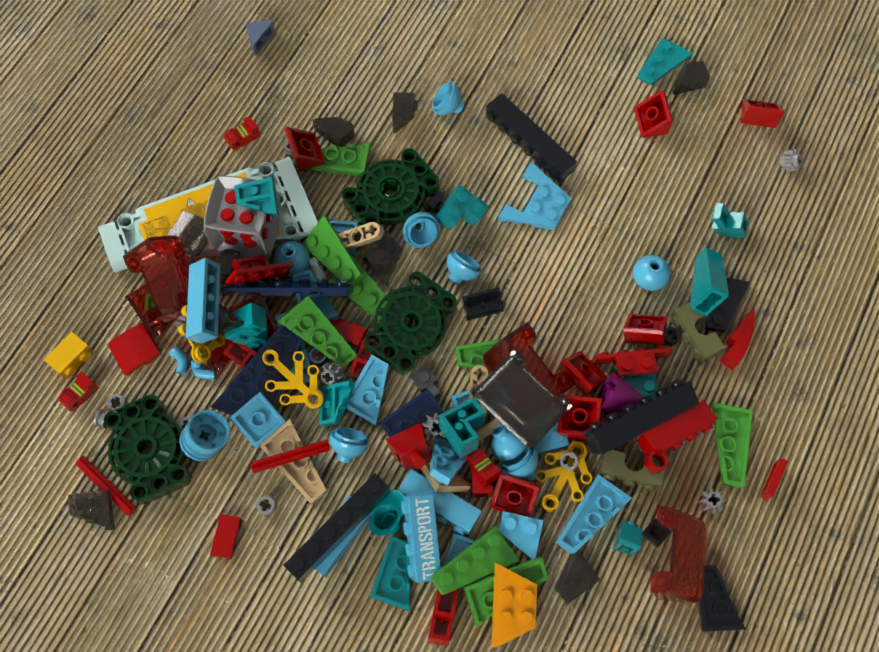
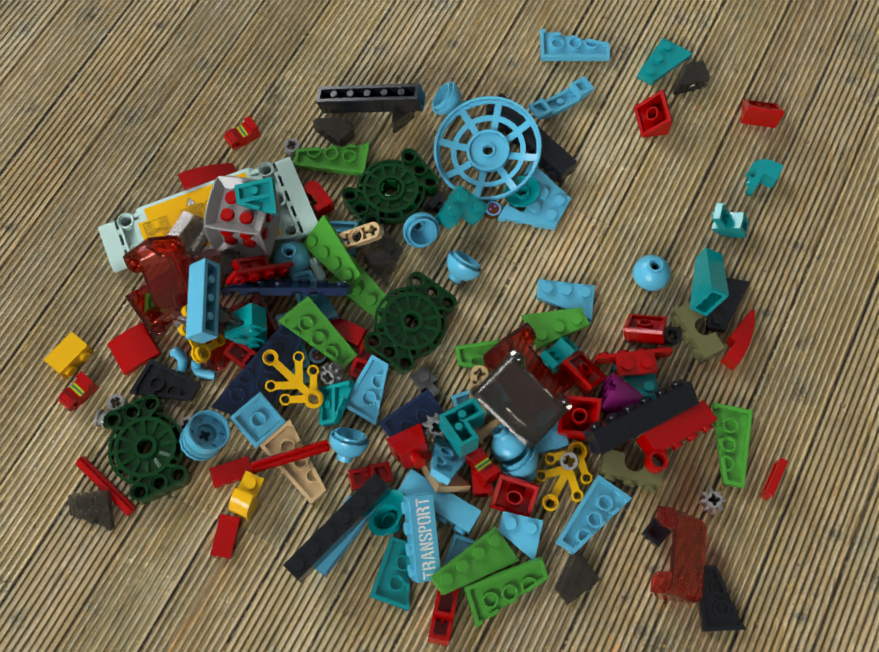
(165, 383): none -> black wing
(204, 174): none -> red slope
(230, 472): none -> red tile
(244, 497): none -> yellow brick
(259, 34): sand blue slope -> none
(269, 511): light grey bush -> none
(304, 148): red slope -> none
(317, 194): none -> red leg
(359, 476): none -> red slope
(371, 98): none -> black brick
(482, 304): black hinge -> none
(484, 139): none -> medium azure dish
(493, 210): none -> reddish brown tile
(512, 605): light orange wing -> none
(531, 192): none -> teal dish
(555, 324): none -> bright green wing
(561, 350): none -> teal brick
(563, 100): none -> medium azure slope
(565, 48): none -> medium azure wing
(567, 295): none -> medium azure wing
(628, 538): teal slope -> none
(763, 172): none -> teal brick
(791, 160): light grey gear -> none

